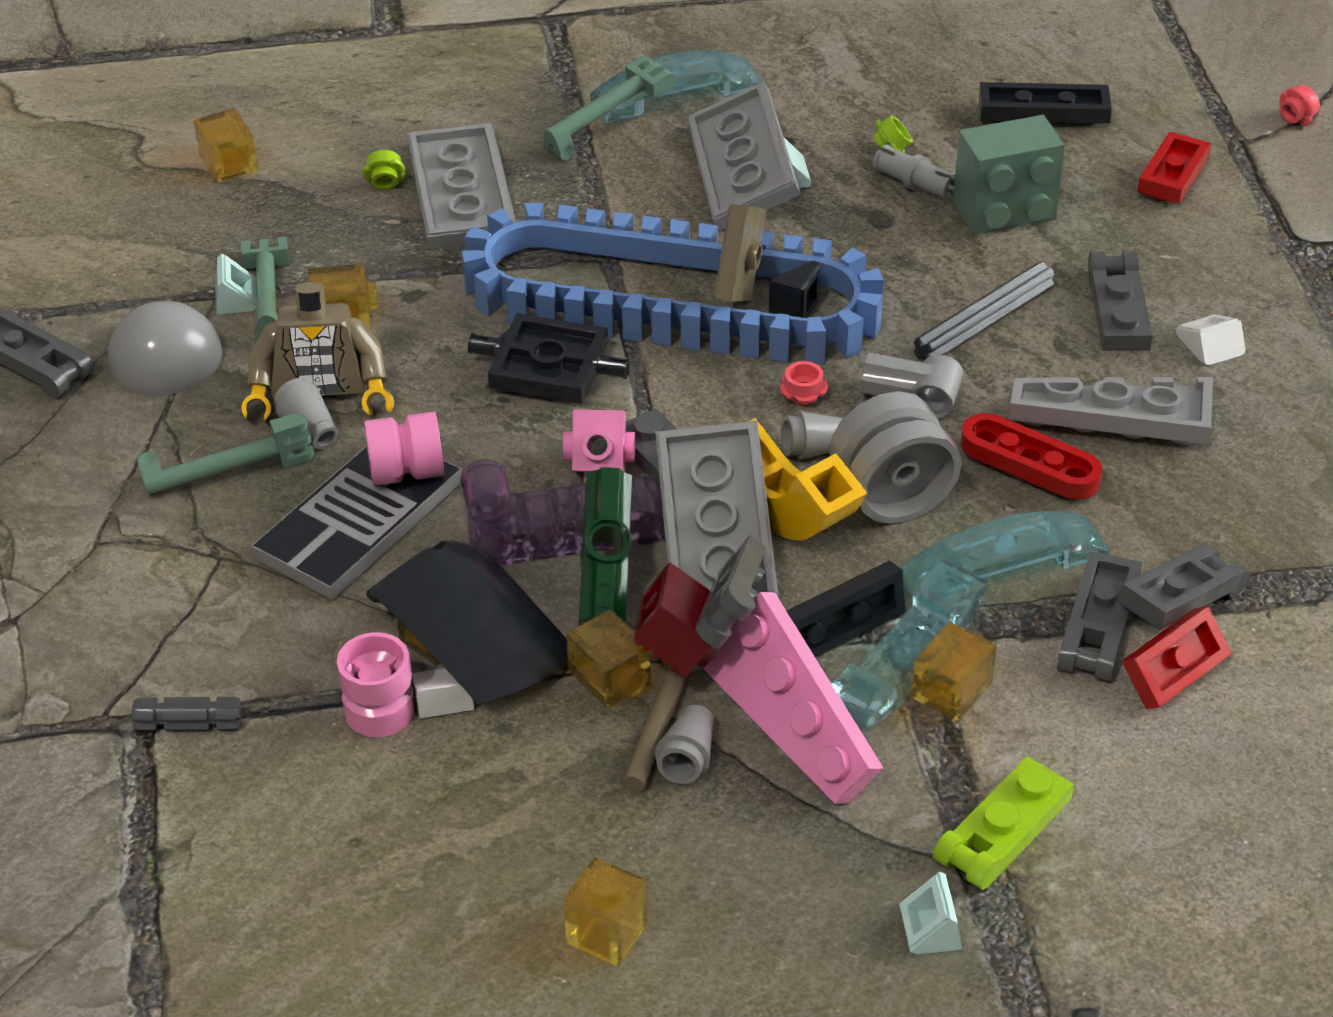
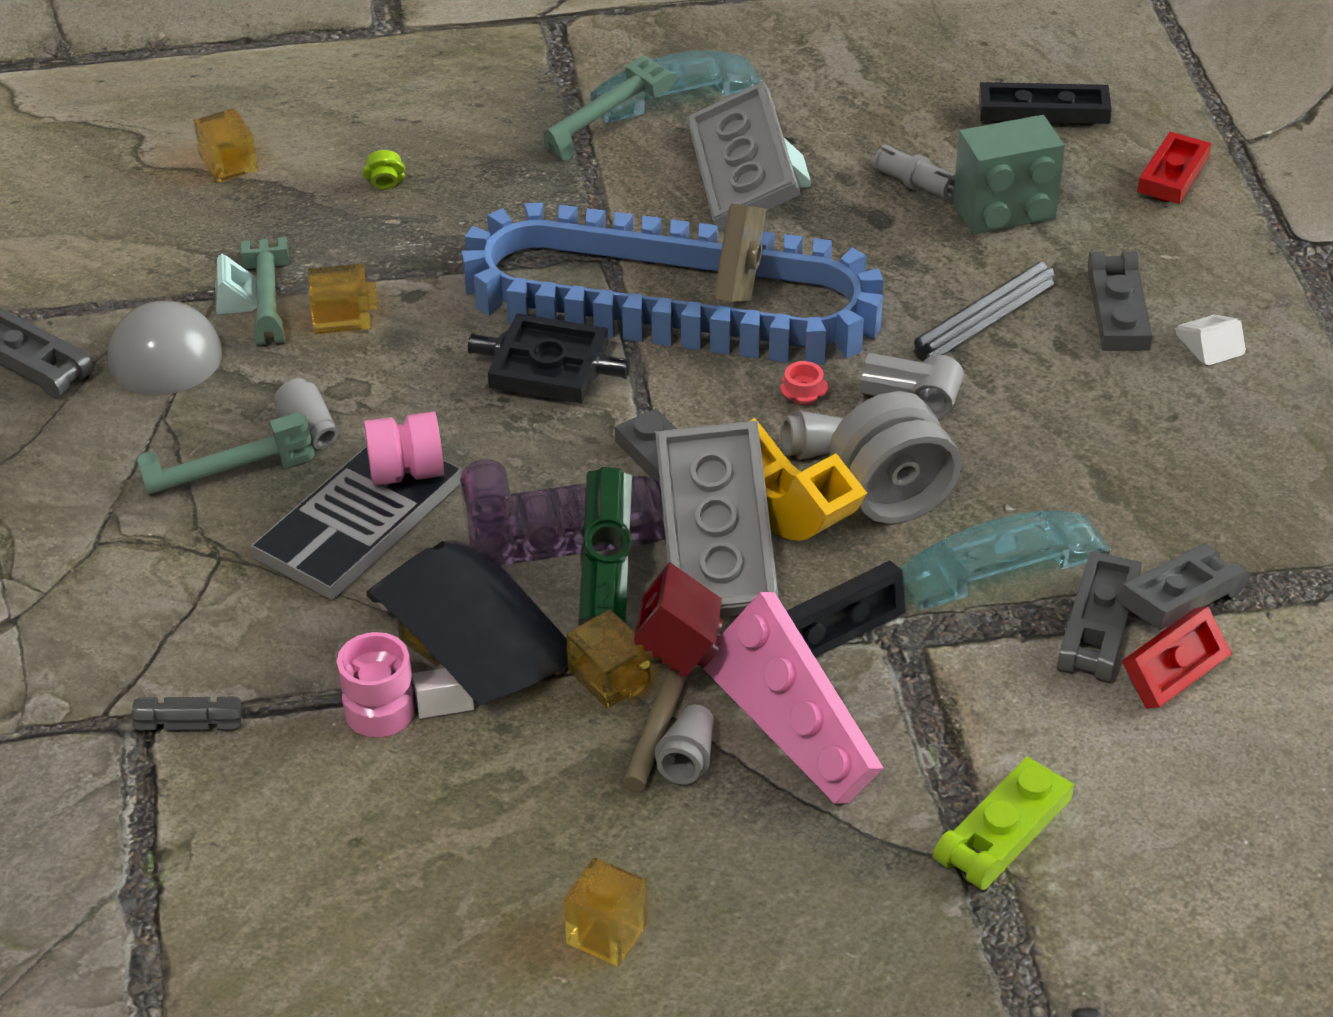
(320, 346): dark tan torso -> none
(457, 181): light grey tile -> none
(594, 425): bright pink brick -> none
(731, 593): dark grey plate -> none
(795, 291): black slope -> none
(886, 675): clear light blue slope -> none
(892, 133): lime plate -> none
(931, 918): light aqua slope -> none
(953, 671): clear yellow brick -> none
(1031, 456): red plate -> none
(1113, 406): light grey wing -> none
(1299, 105): coral plate -> none

